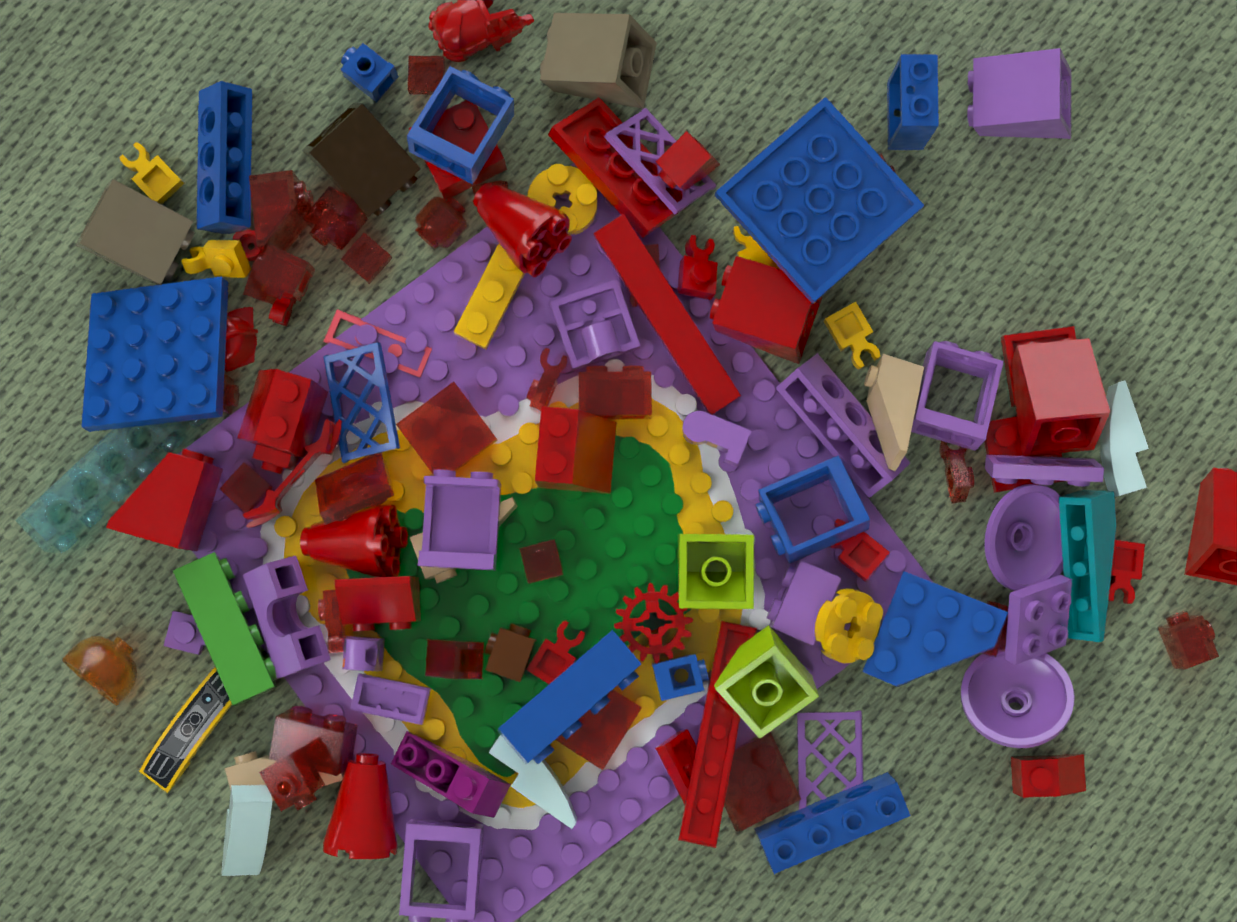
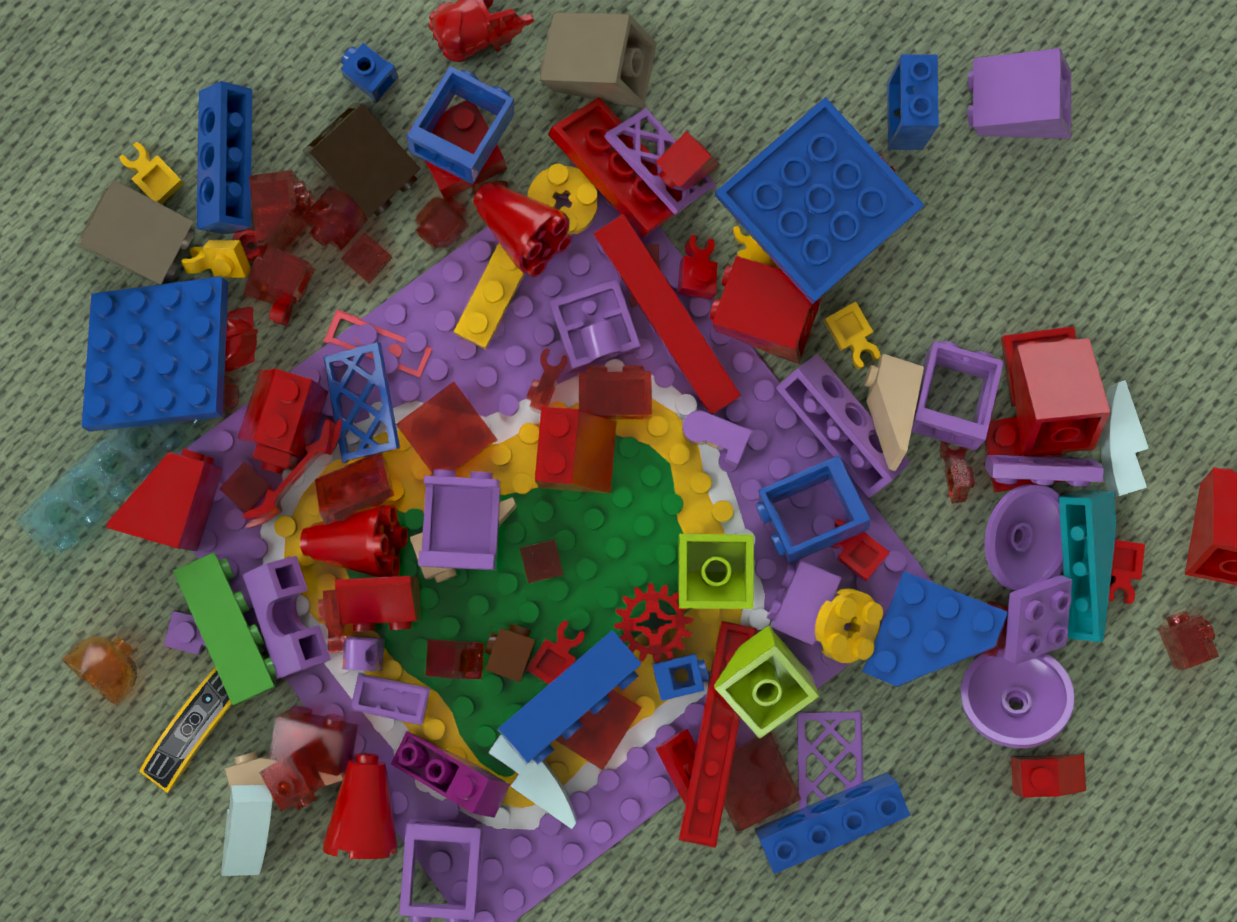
(425, 73): clear red plate -> none

